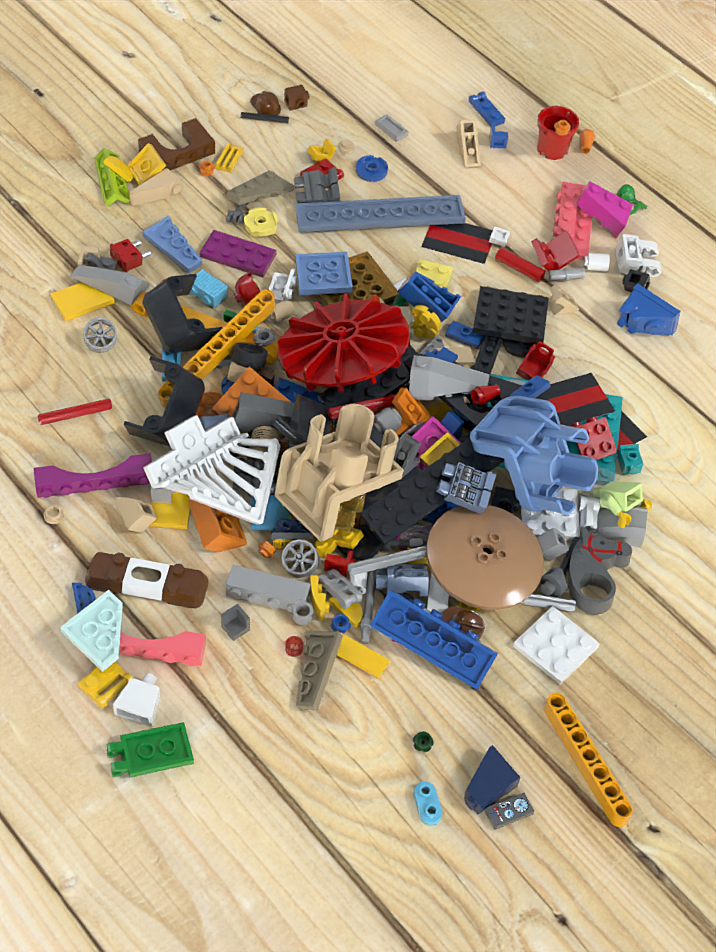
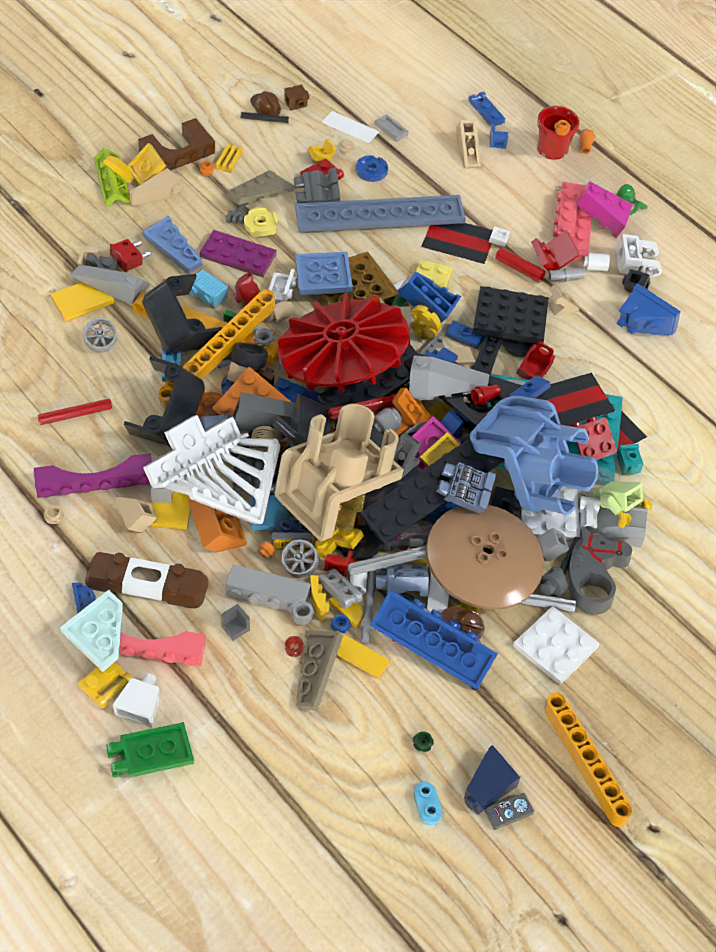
(350, 127): none -> white sticker

